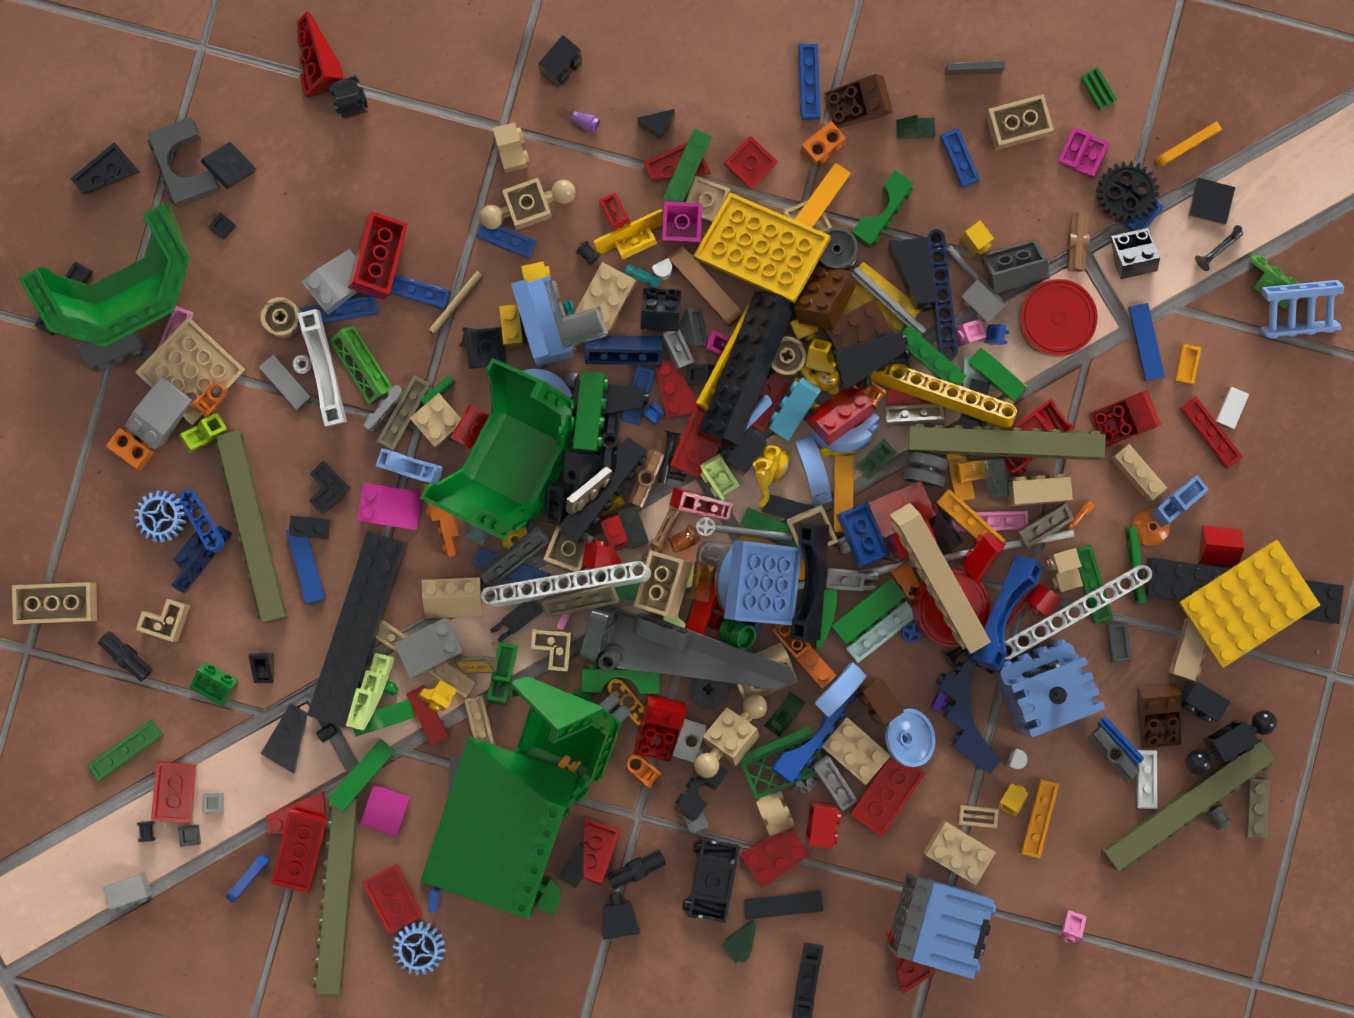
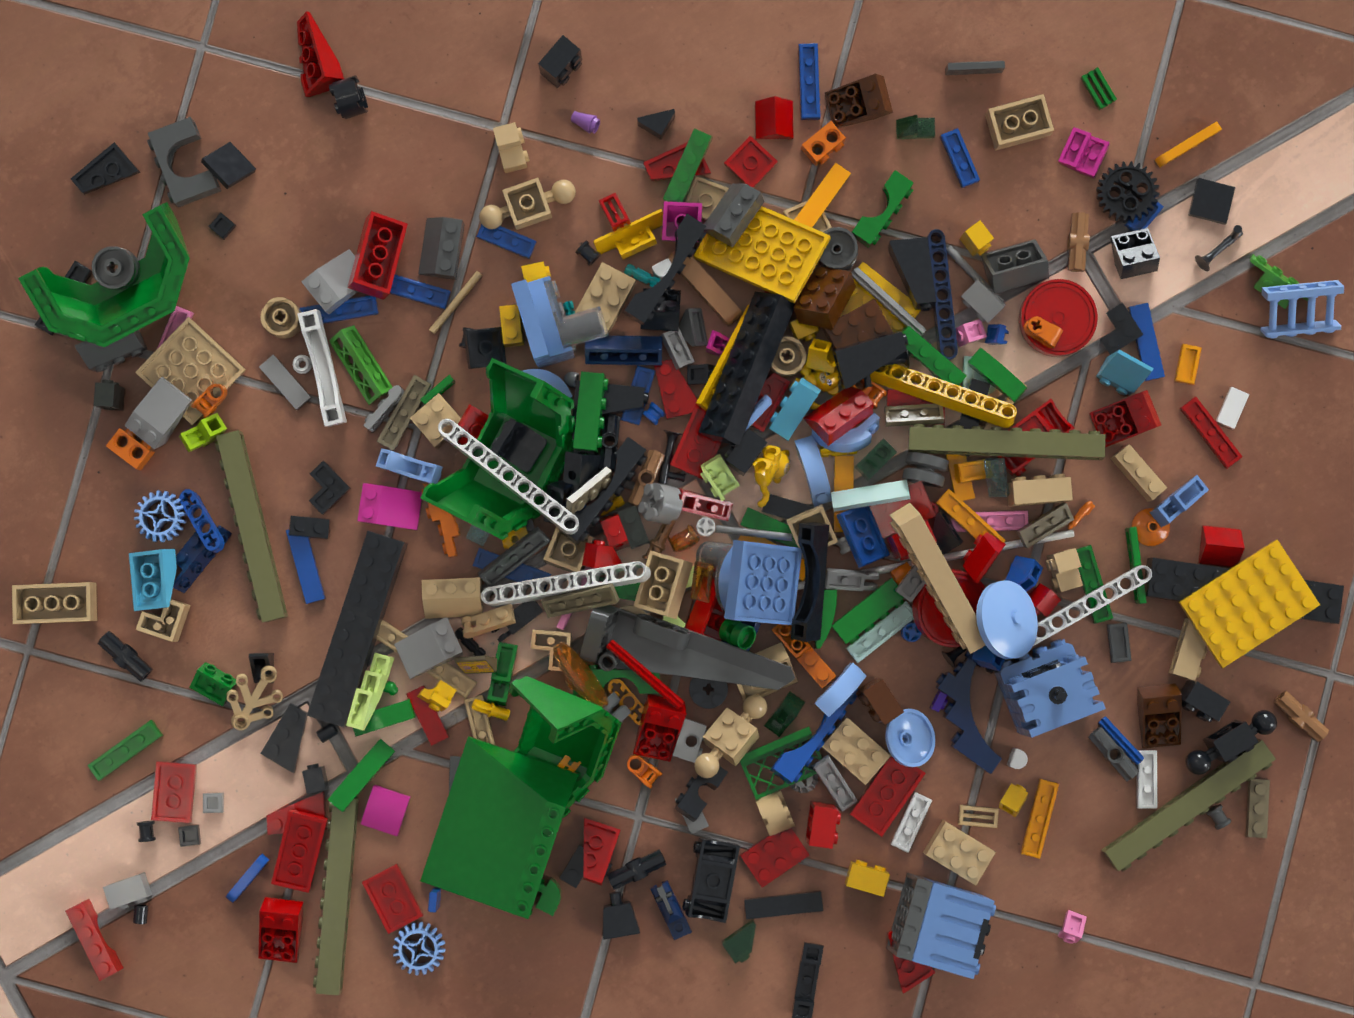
(85, 923): none -> red arch
(109, 395): none -> pearl dark grey brick
(120, 278): none -> dark grey wheel
(140, 914): none -> black hinge
(152, 578): none -> medium azure slope
(253, 700): none -> tan plant
(280, 929): none -> red slope
(315, 778): none -> black brick
(441, 247): none -> dark grey slope
(470, 643): none -> black axle
(488, 621): none -> tan plate
(490, 709): none -> yellow axle
(503, 468): none -> white beam
(519, 444): none -> black bracket
(579, 675): none -> clear orange dish
(645, 674): none -> red axle
(660, 503): none -> light grey brick
(671, 910): none -> dark blue plate
(686, 236): none -> black arch
(734, 213): none -> dark grey slope
(774, 118): none -> red slope
(867, 878): none -> yellow brick
(870, 495): none -> light aqua tile
(910, 585): none -> light grey plate
(911, 822): none -> white tile
(1007, 619): none -> light blue dish
(1046, 332): none -> orange piece
(1123, 372): none -> medium azure slope
(1125, 331): none -> black plate
(1301, 716): none -> medium nougat piece

